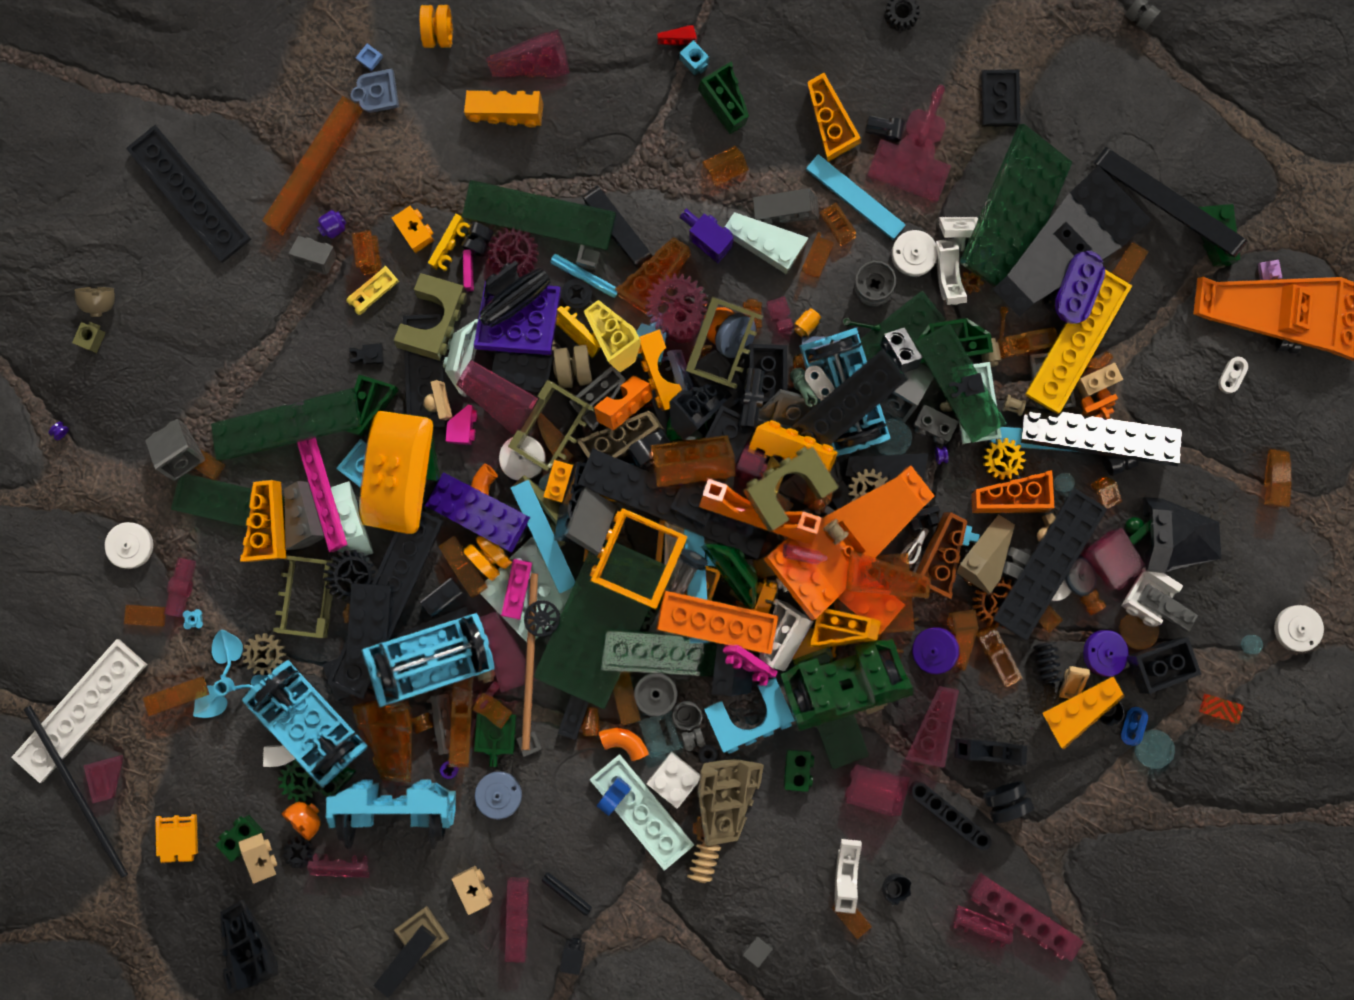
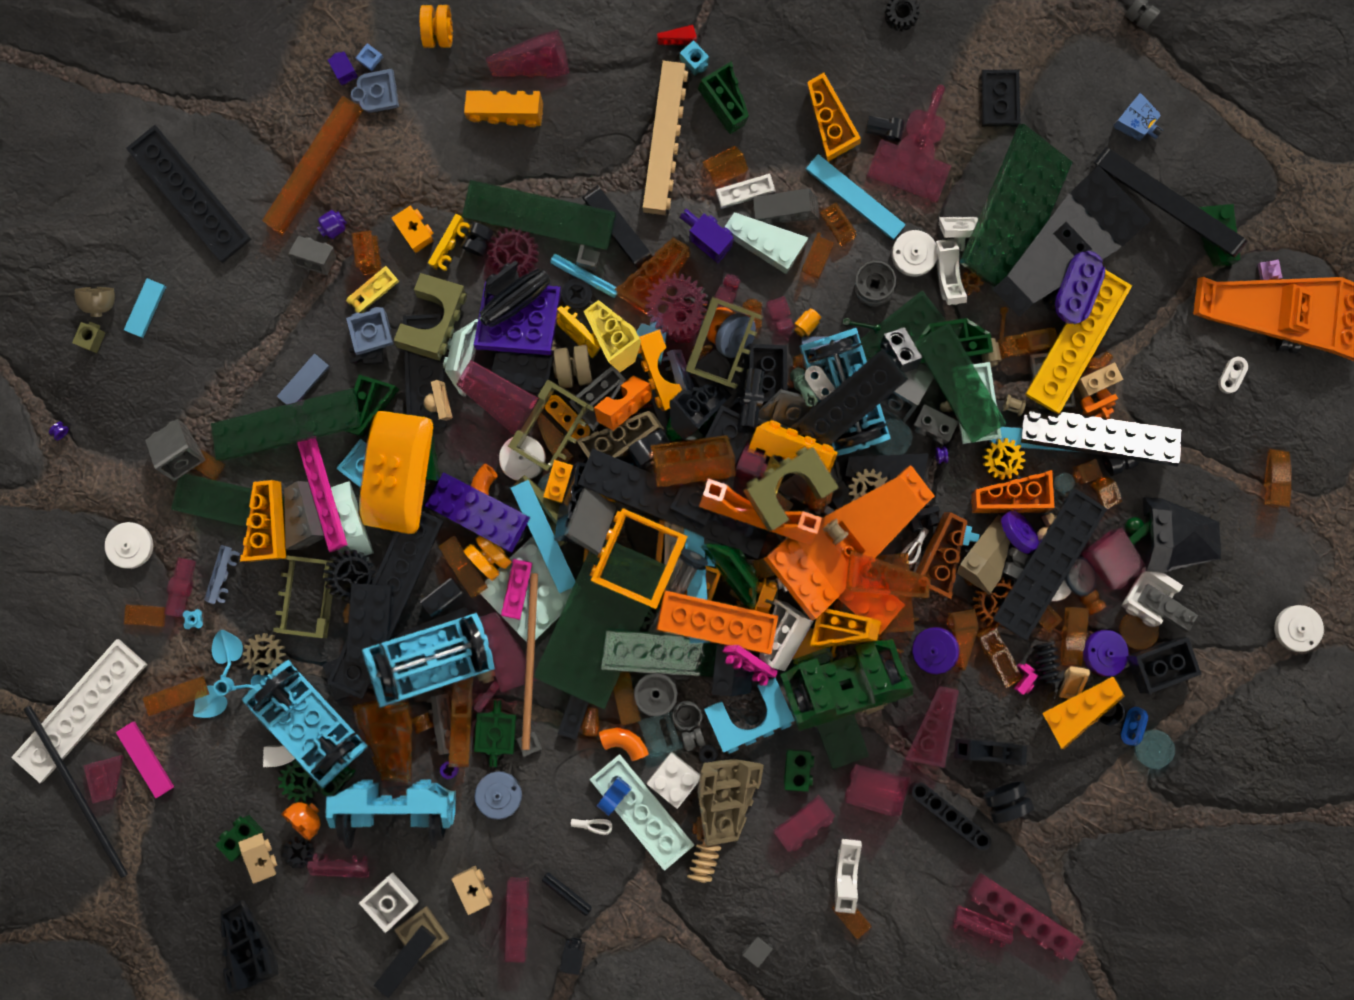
(145, 308): none -> medium azure tile
(145, 759): none -> dark pink tile
(176, 838): light orange plate -> none
(219, 575): none -> sand blue plate
(303, 380): none -> sand blue tile
(342, 67): none -> dark purple brick
(370, 330): none -> sand blue plate
(388, 902): none -> white brick
(460, 427): dark pink slope -> none
(468, 270): dark pink tile -> none
(493, 711): clear orange bracket -> none
(542, 618): black wheel -> none
(563, 410): none -> light orange plate
(586, 825): none -> white piece
(664, 138): none -> tan brick
(731, 282): none -> clear pink plate
(745, 191): none -> white tile
(803, 554): clear pink slope -> none
(804, 824): none -> clear pink brick
(896, 888): black hair -> none
(969, 385): black plate -> none
(1019, 532): none -> dark purple wheel
(1026, 684): none -> dark pink bracket
(1074, 636): none -> clear orange slope
(1087, 472): none -> clear orange bracket
(1130, 262): clear orange tile -> none
(1139, 119): none -> medium blue torso
(1221, 708): clear orange tile -> none
(1252, 644): clear light blue tile -> none

